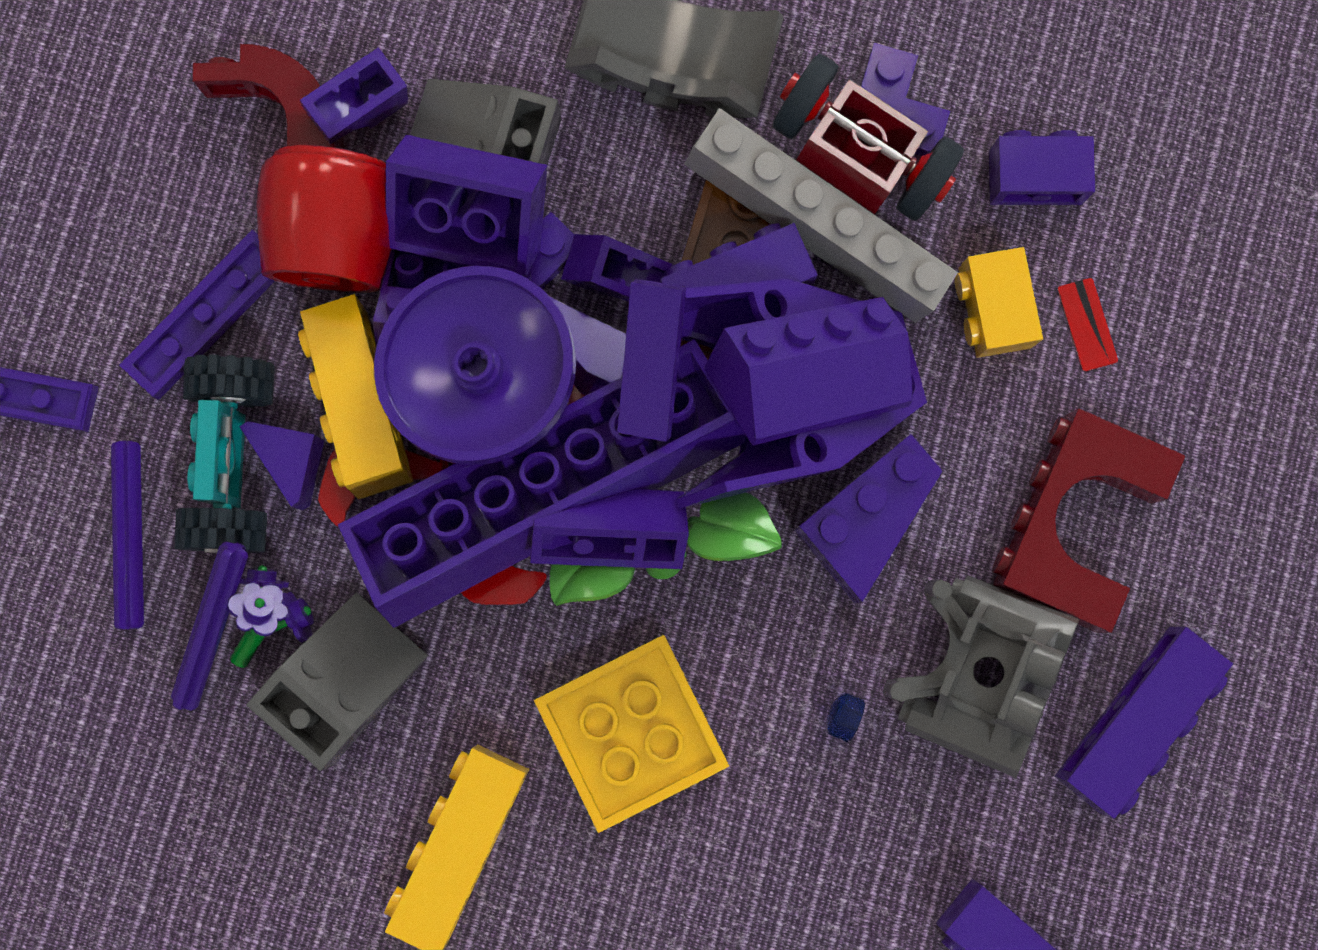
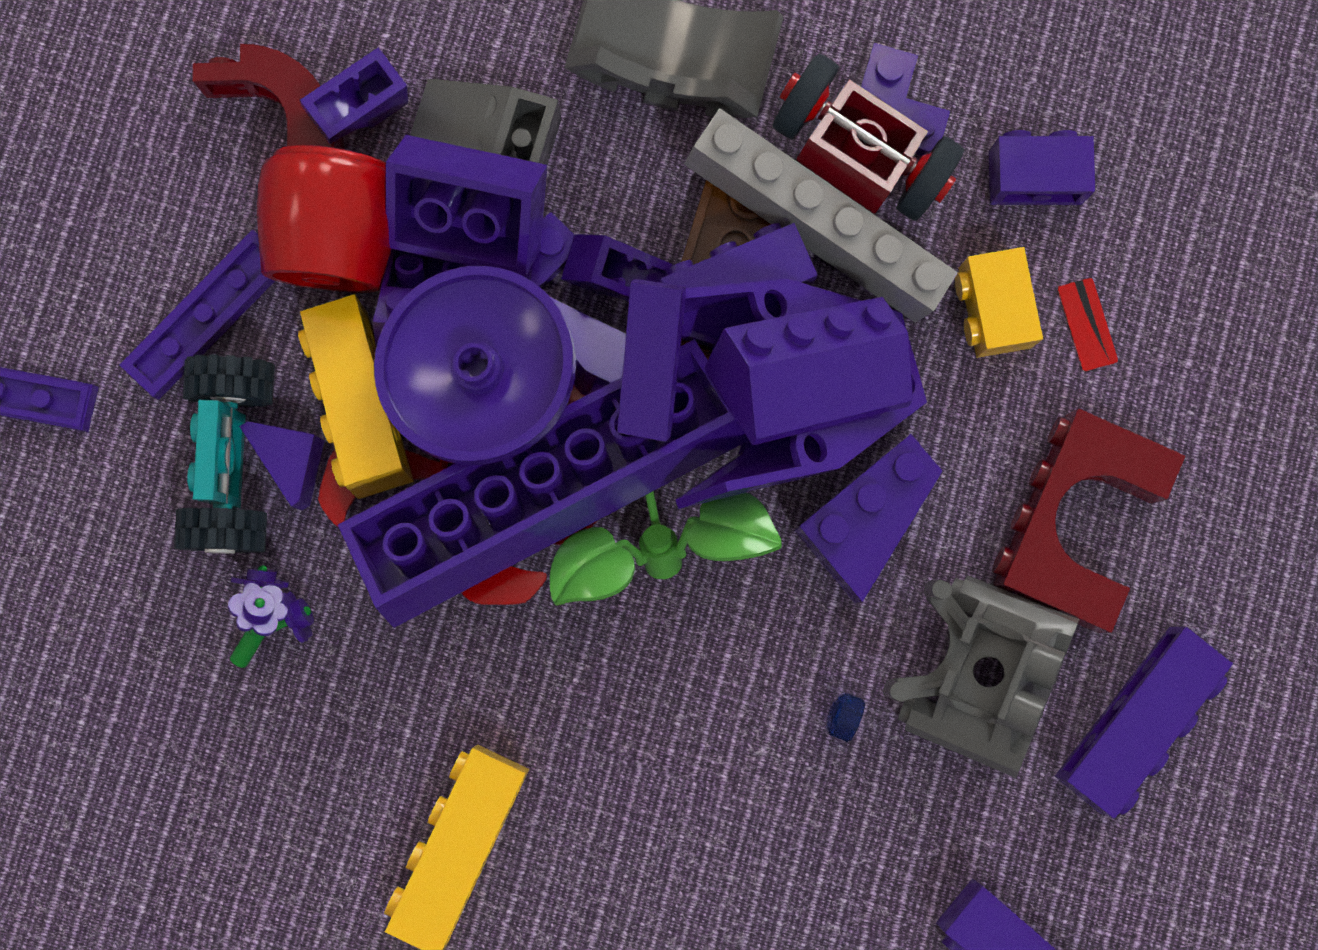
(127, 535): dark purple axle -> none
(209, 625): dark purple axle -> none
(337, 682): dark grey slope -> none
(618, 531): dark purple slope -> none
(631, 733): yellow plate -> none

